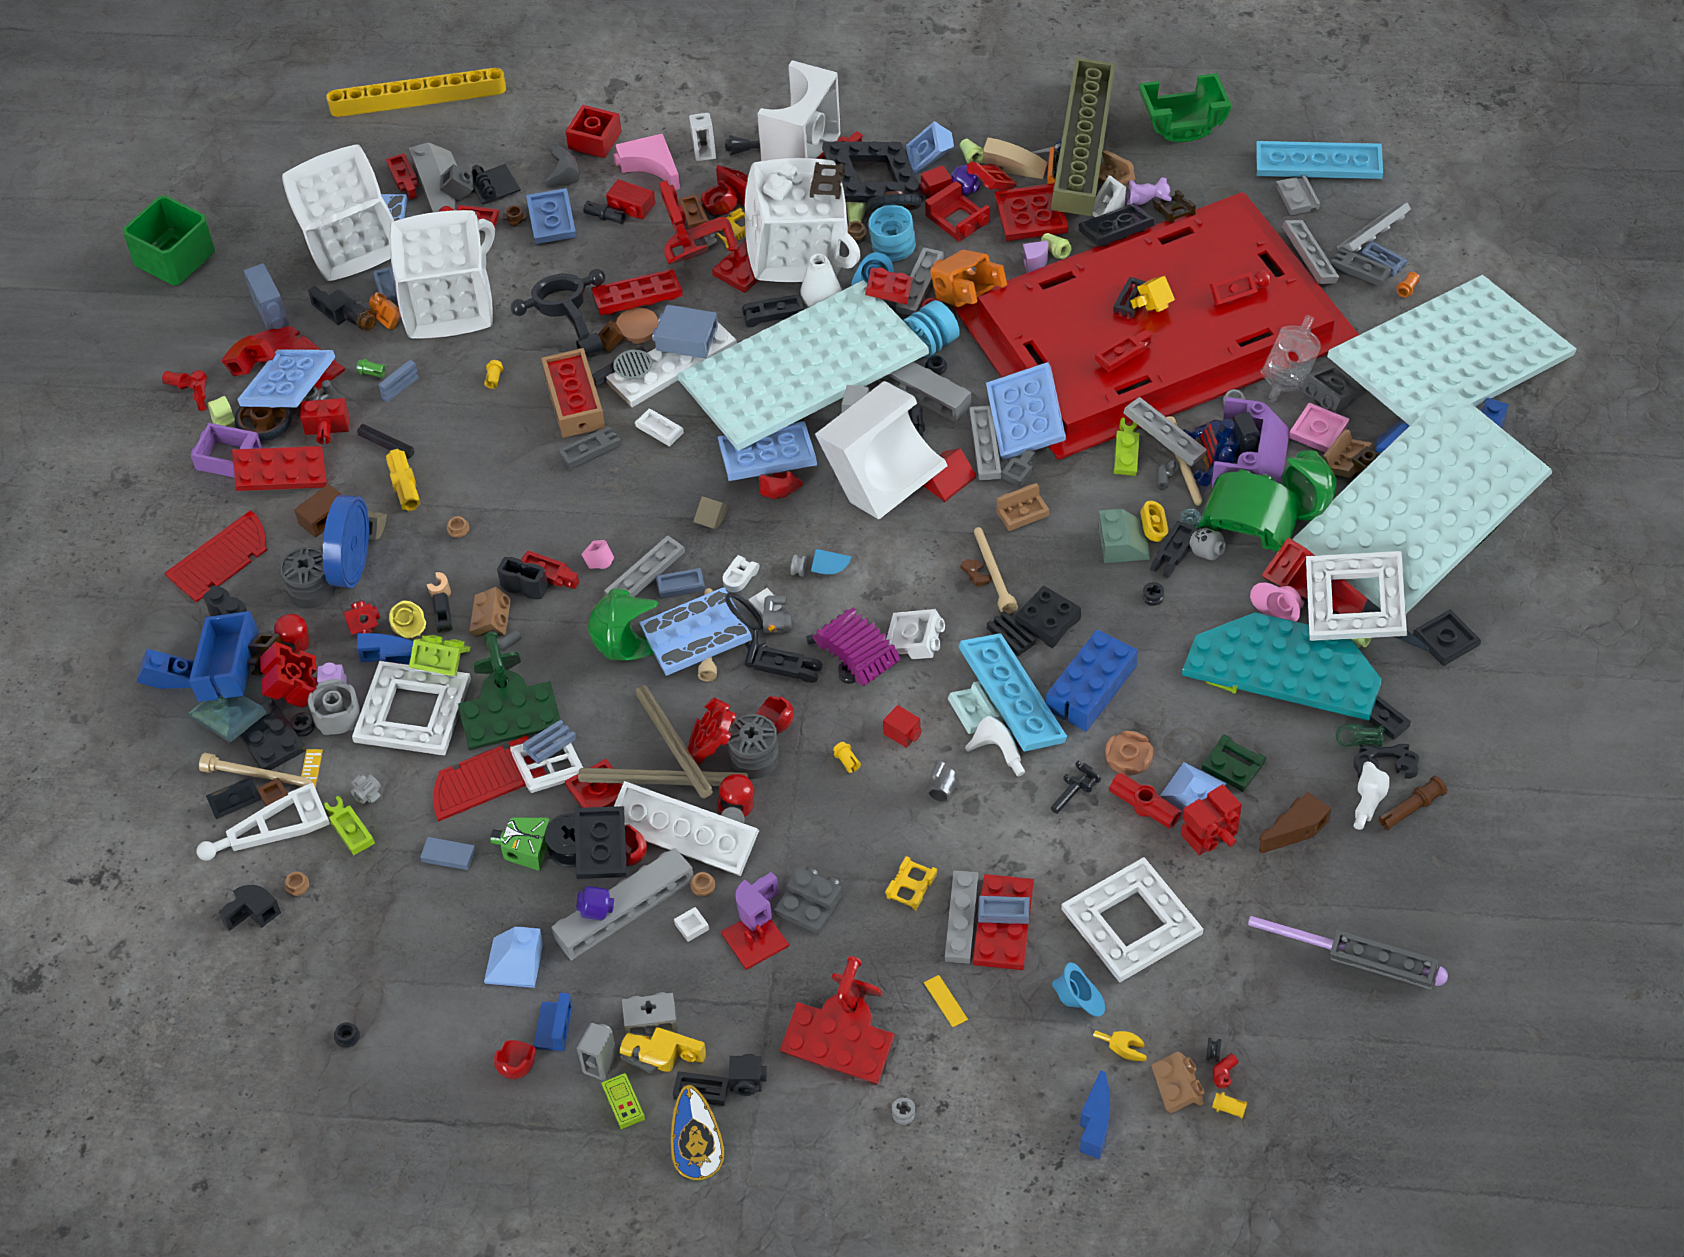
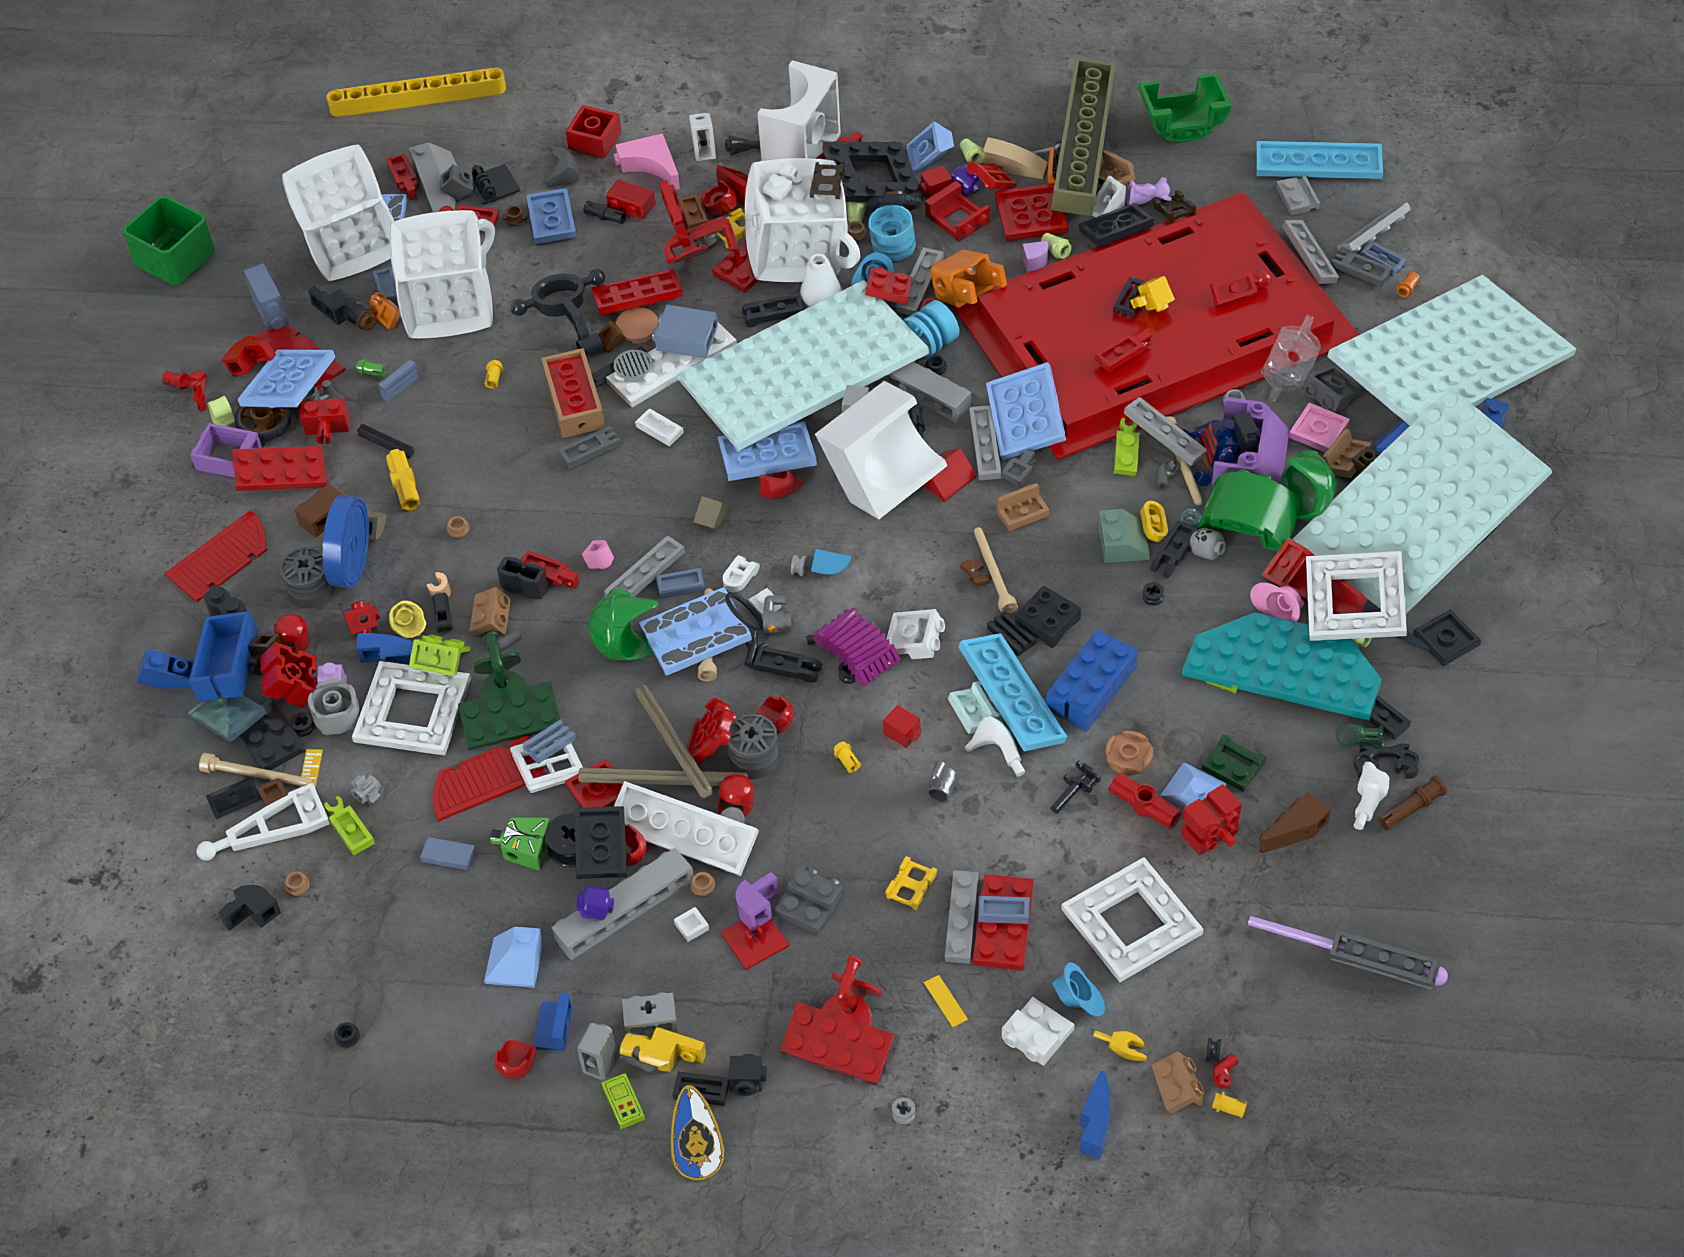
(1036, 1031): none -> white plate

